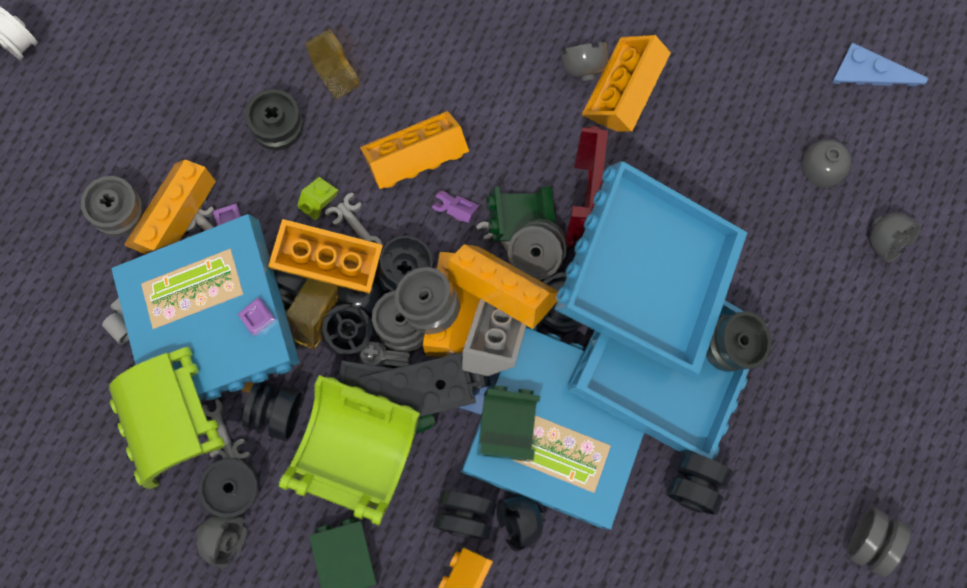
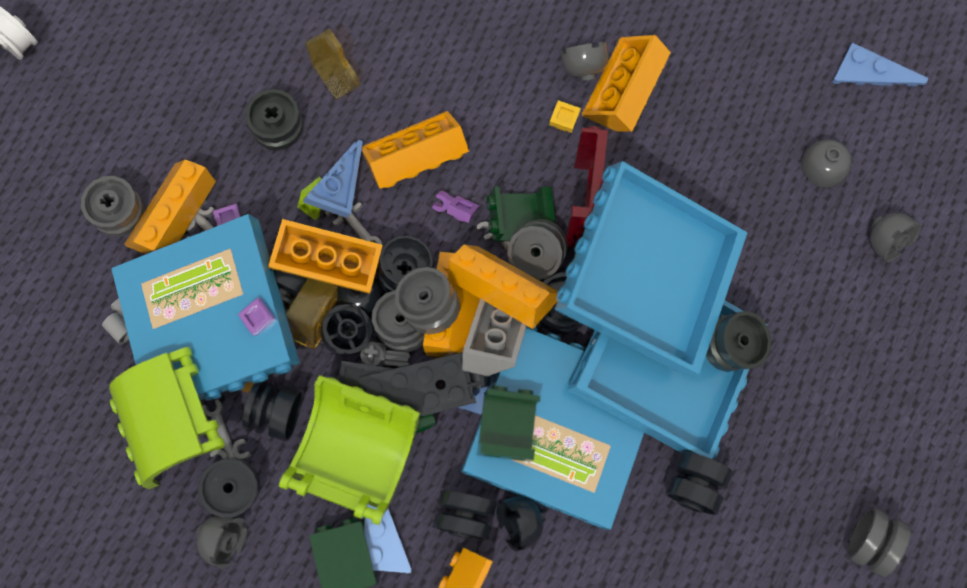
(337, 187): none -> medium blue wing
(385, 545): none -> light blue wing
(564, 116): none -> yellow tile

